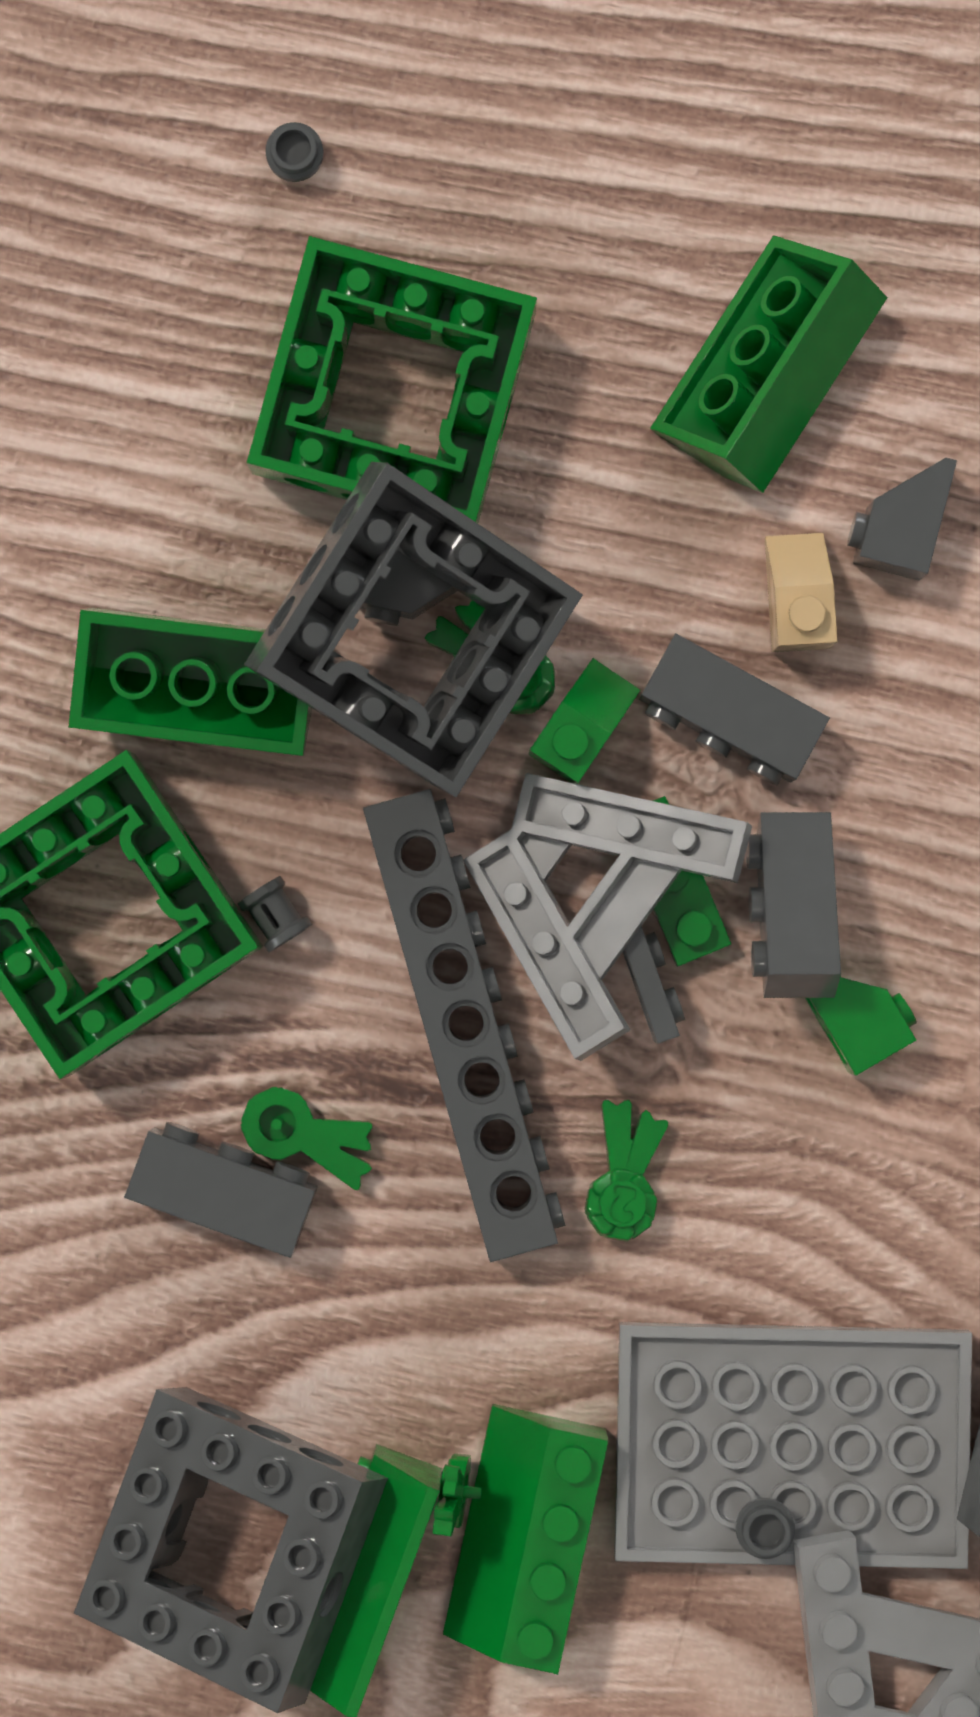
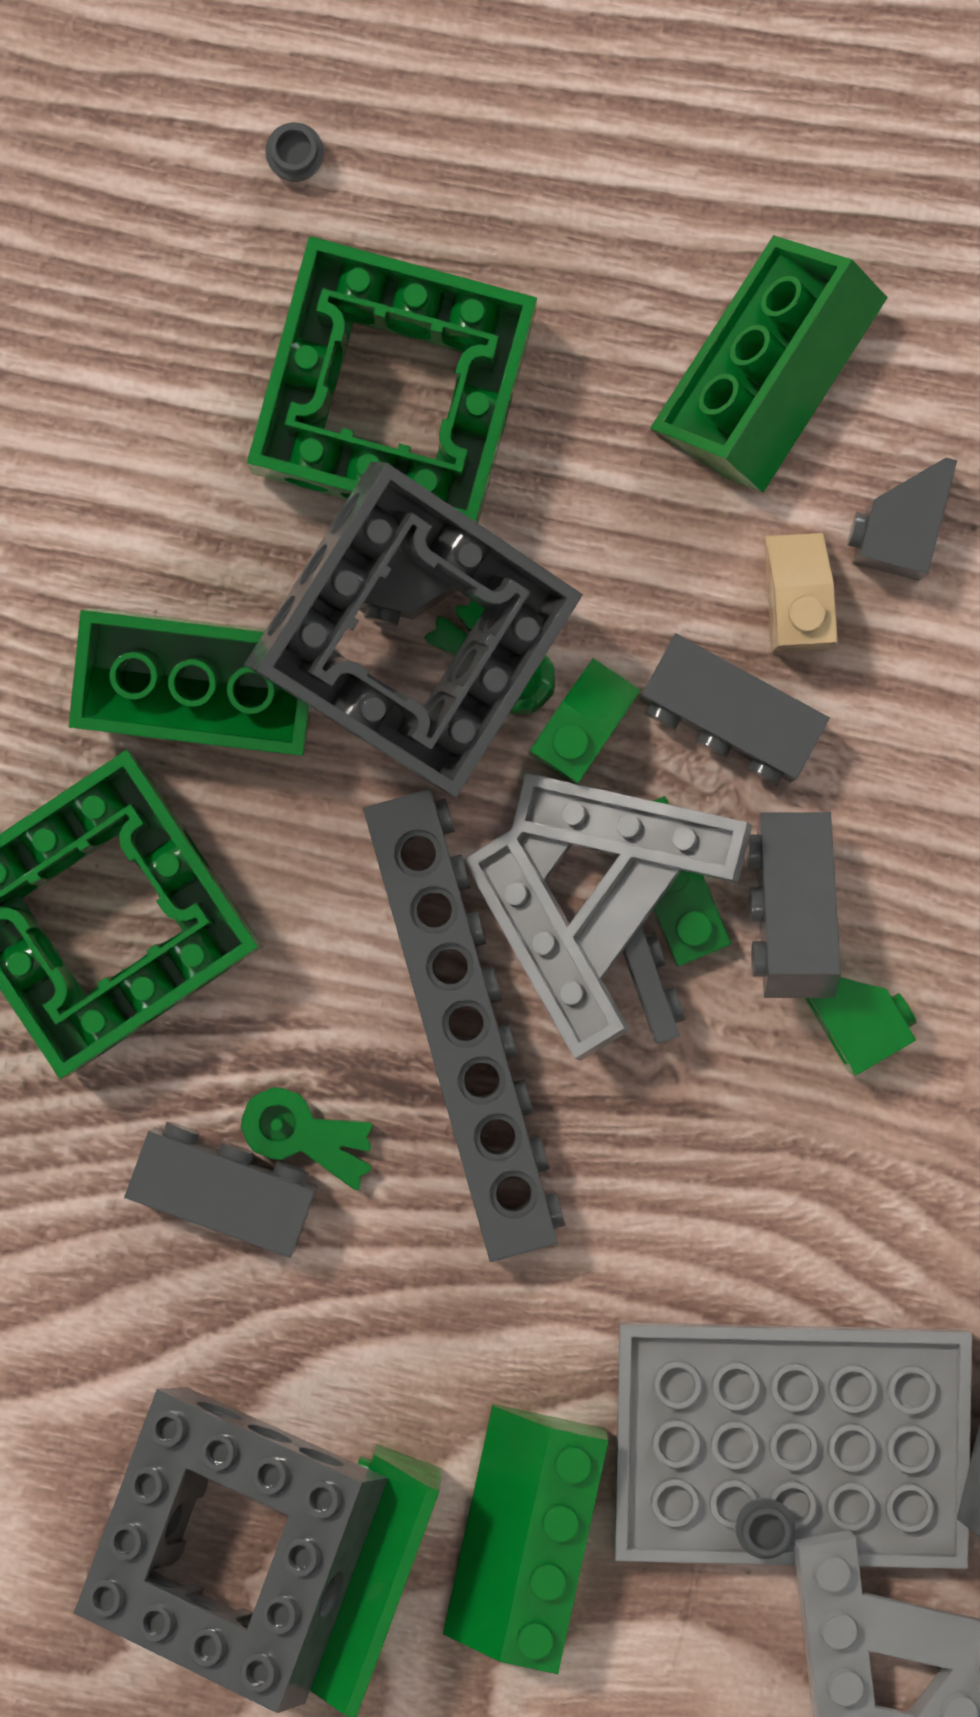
(274, 913): dark grey bush -> none
(453, 1495): green piece -> none
(622, 1200): green piece -> none

